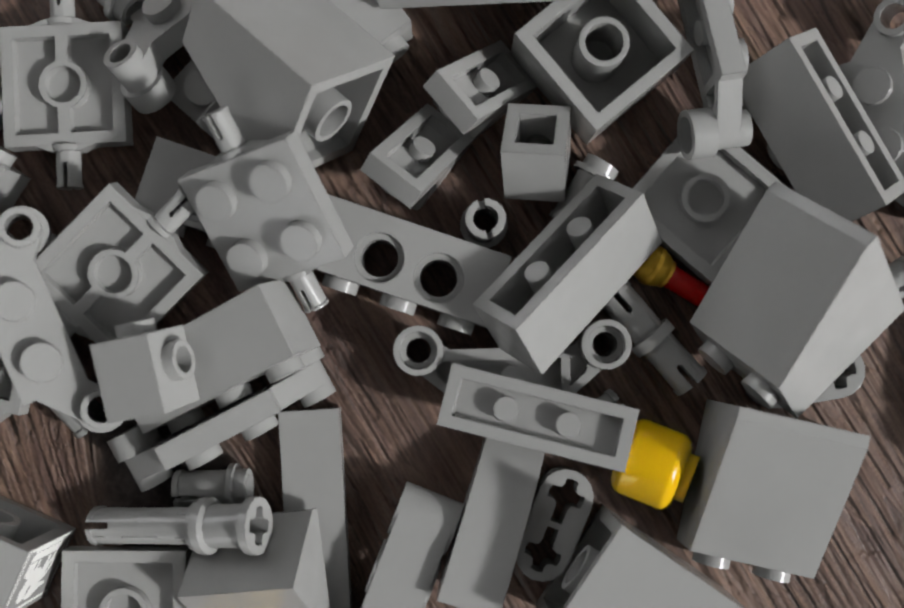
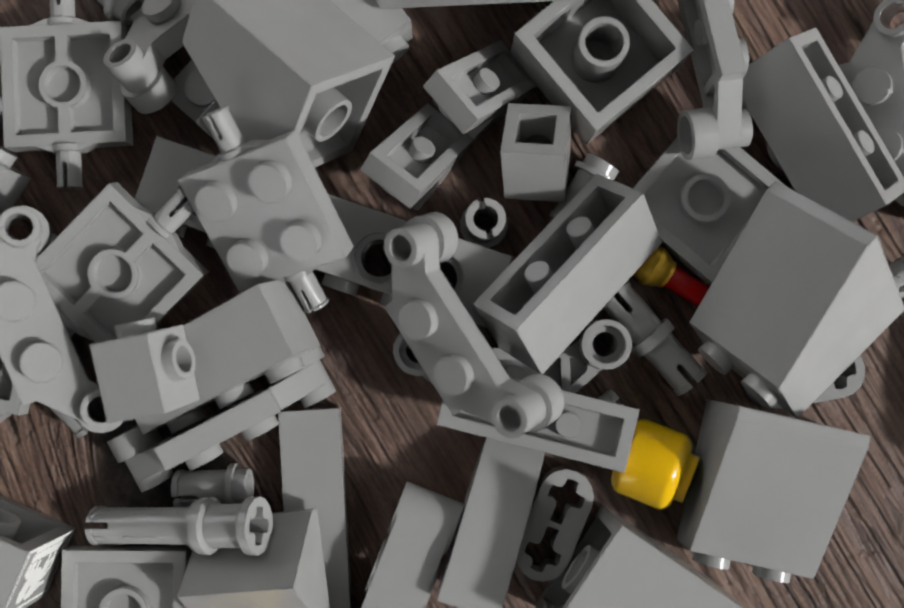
(450, 342): none -> light grey plate

